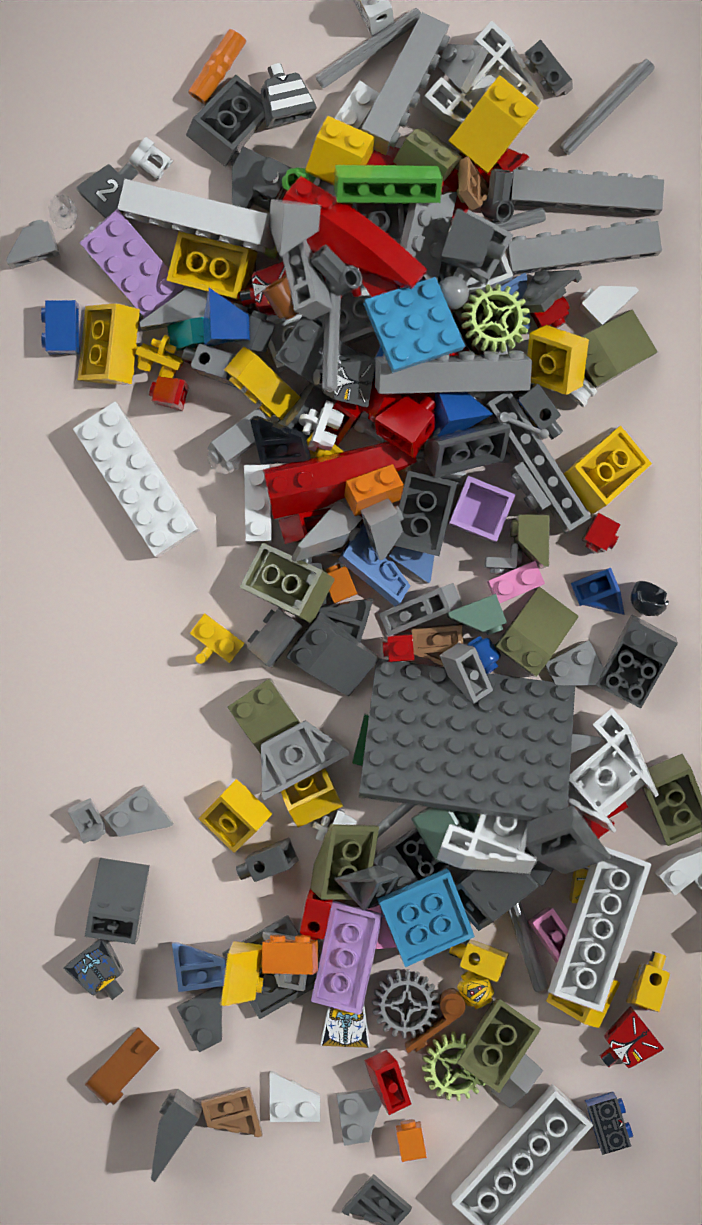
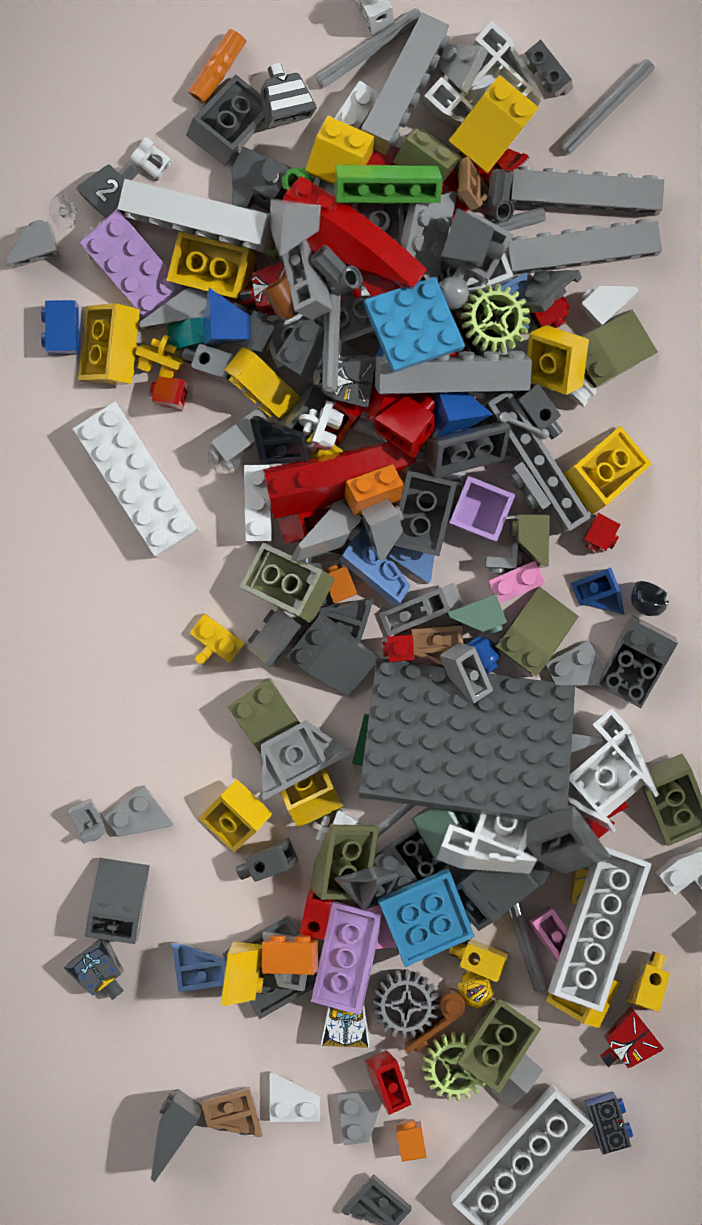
(121, 1067): dark orange door -> none
(204, 1018): dark grey wing -> none

